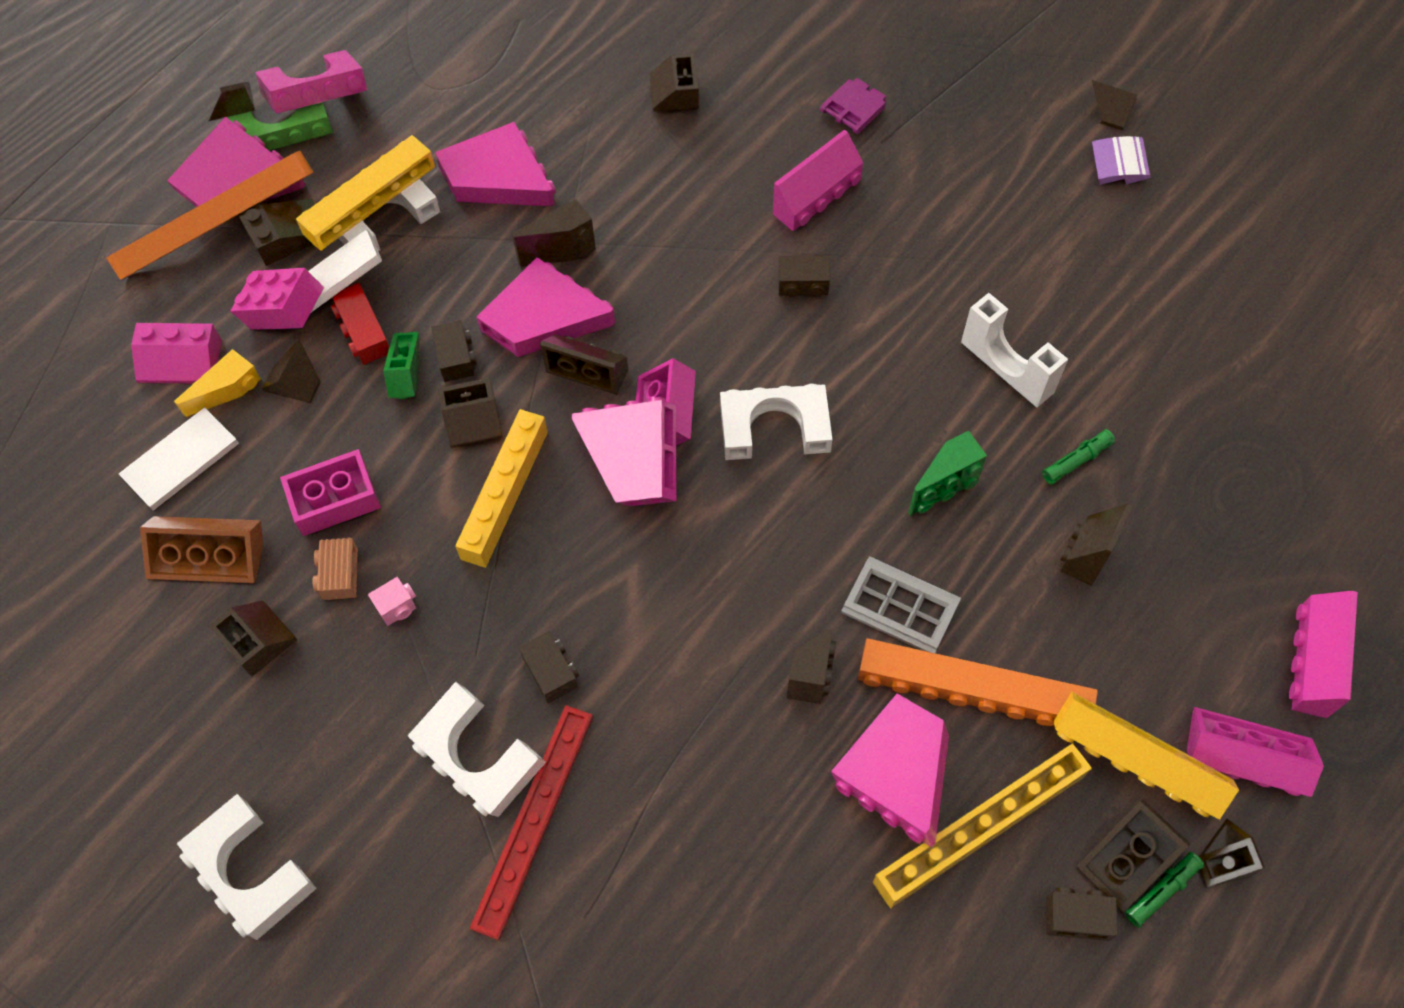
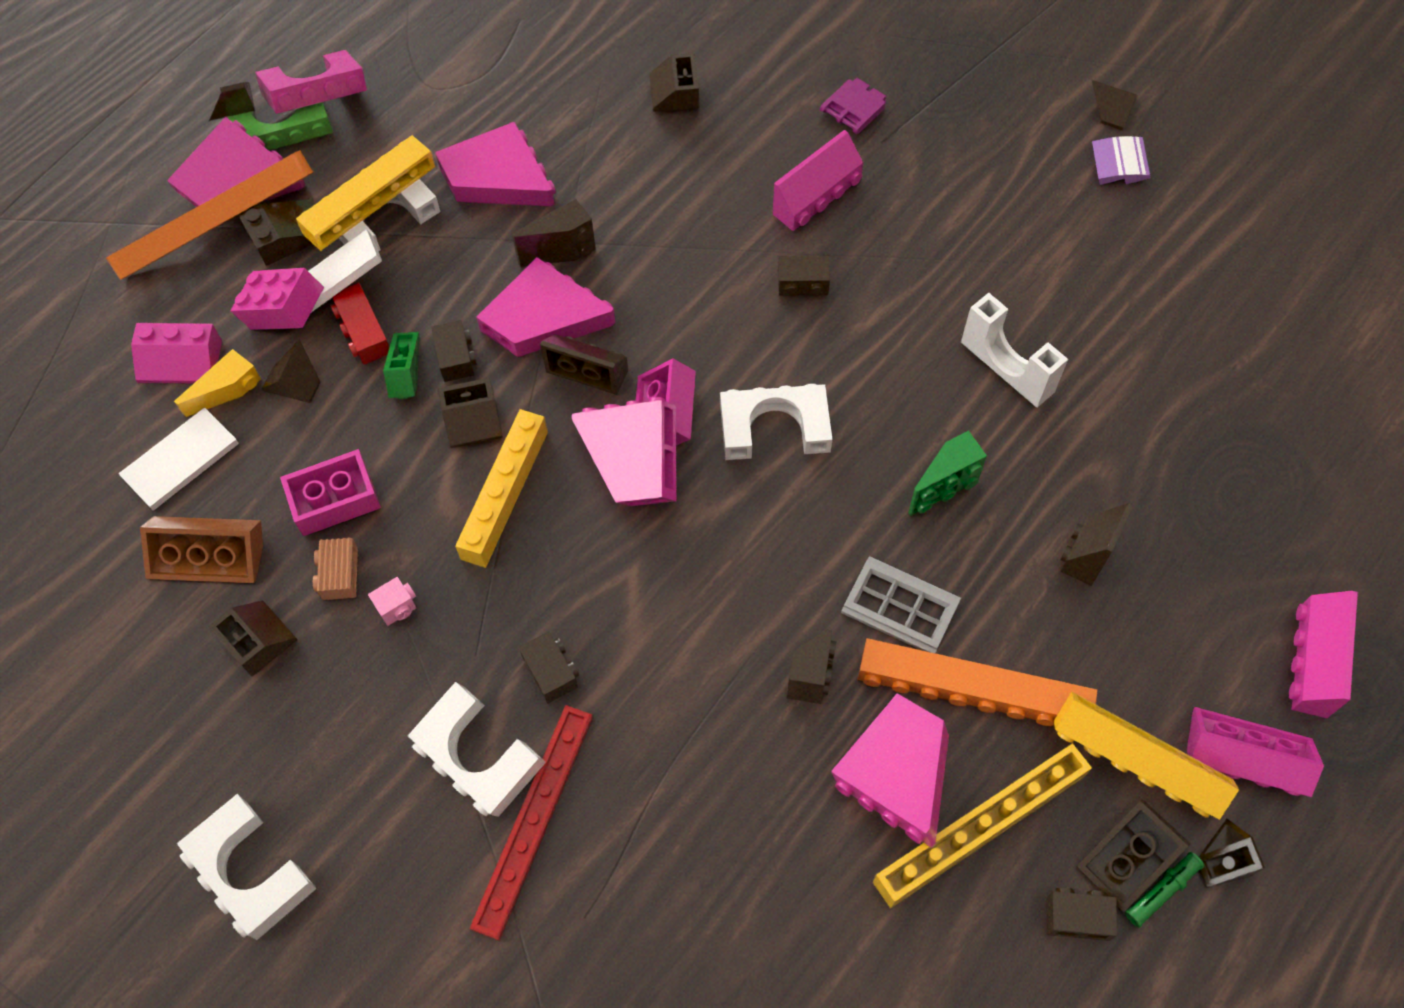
(1086, 451): green pin -> none

